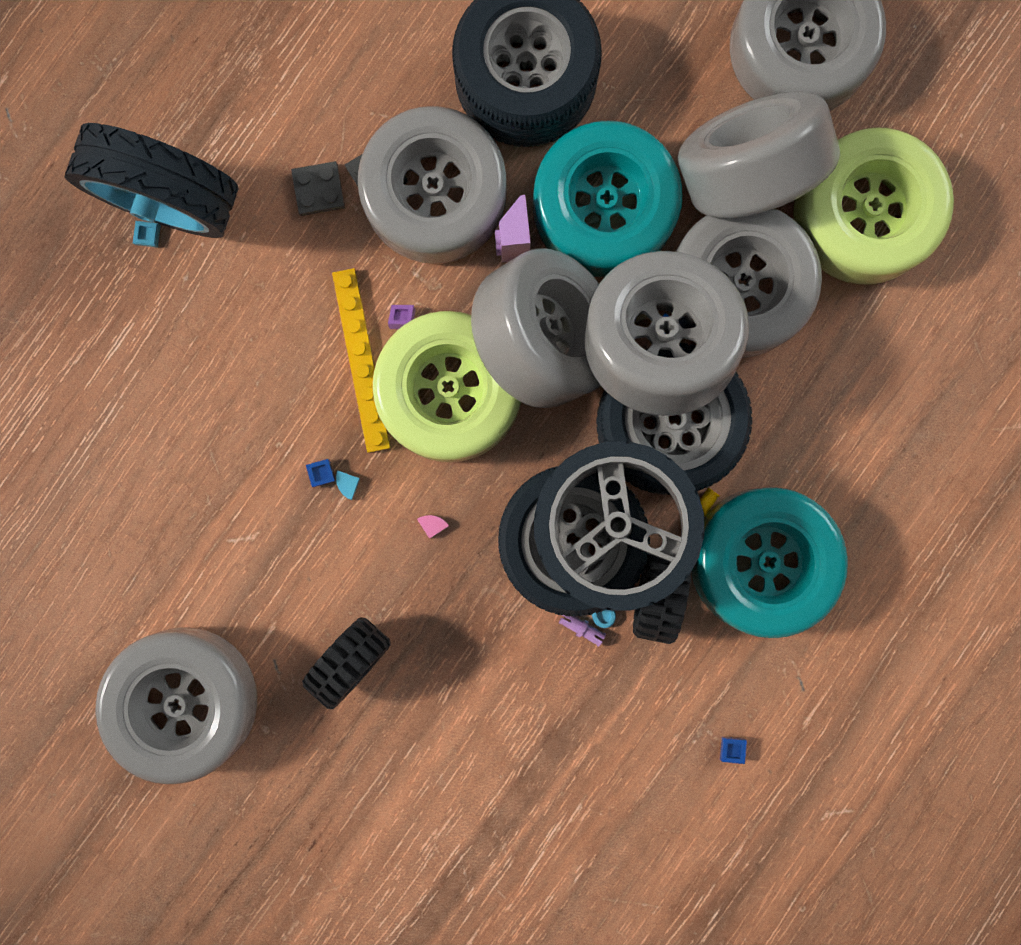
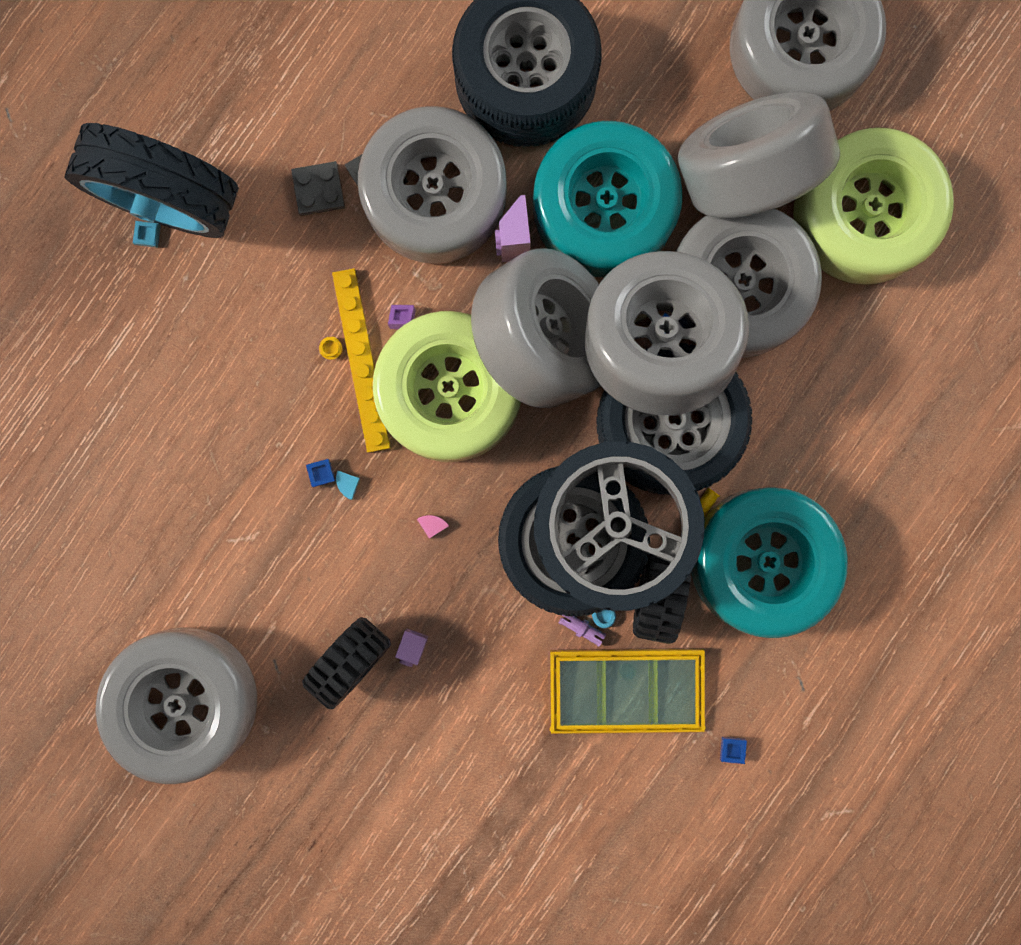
(330, 348): none -> yellow plate
(411, 647): none -> lavender brick
(627, 691): none -> clear light blue door

